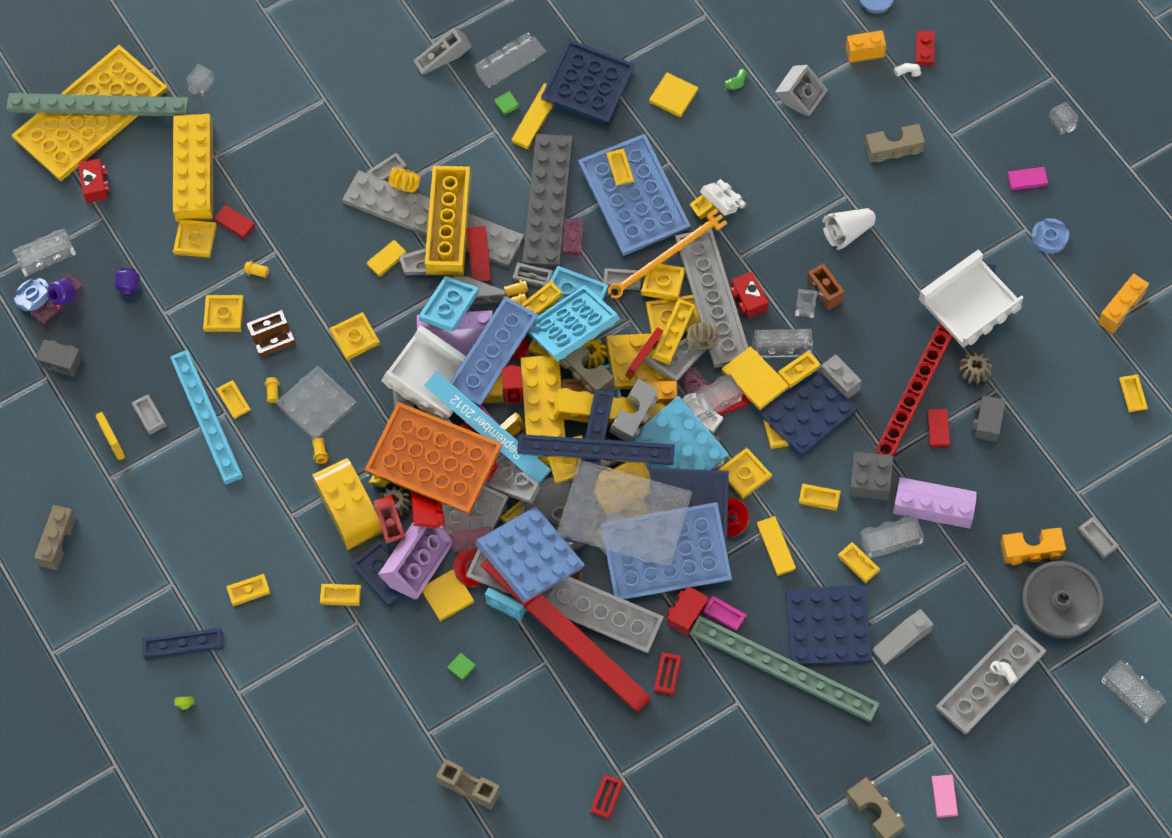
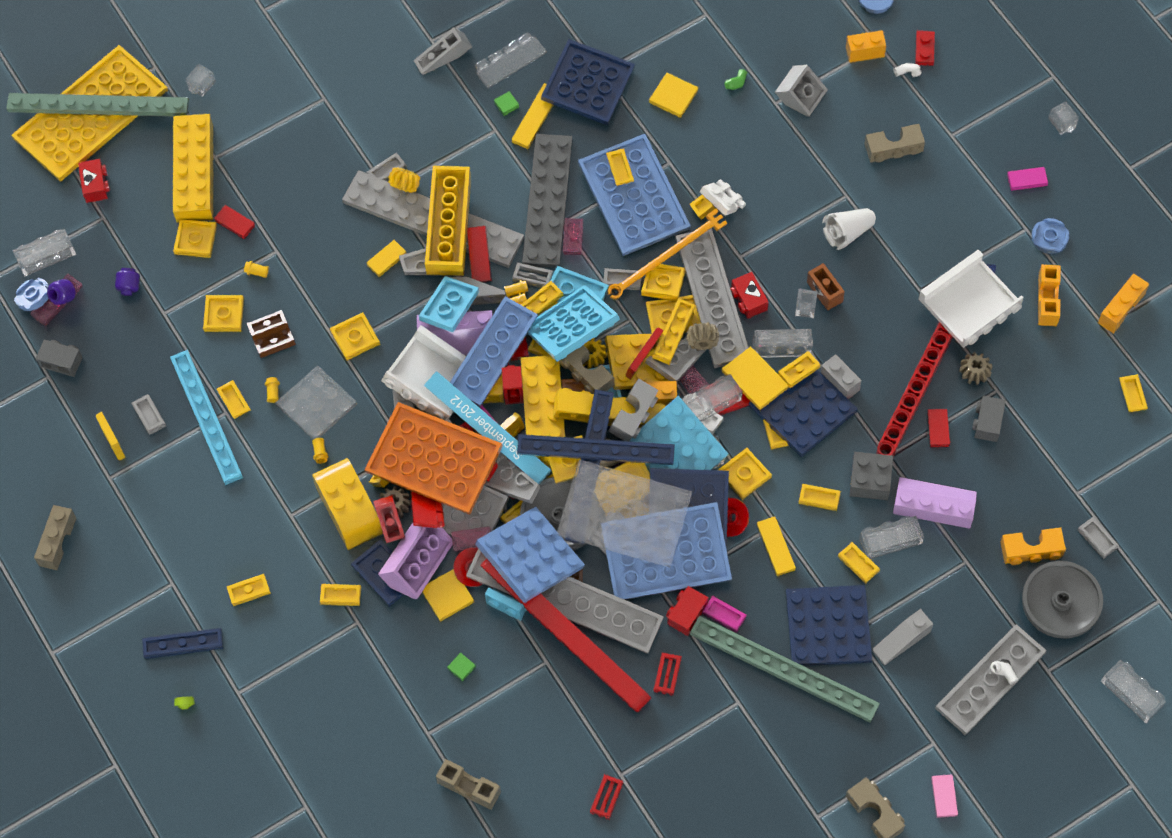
(1048, 295): none -> light orange arch

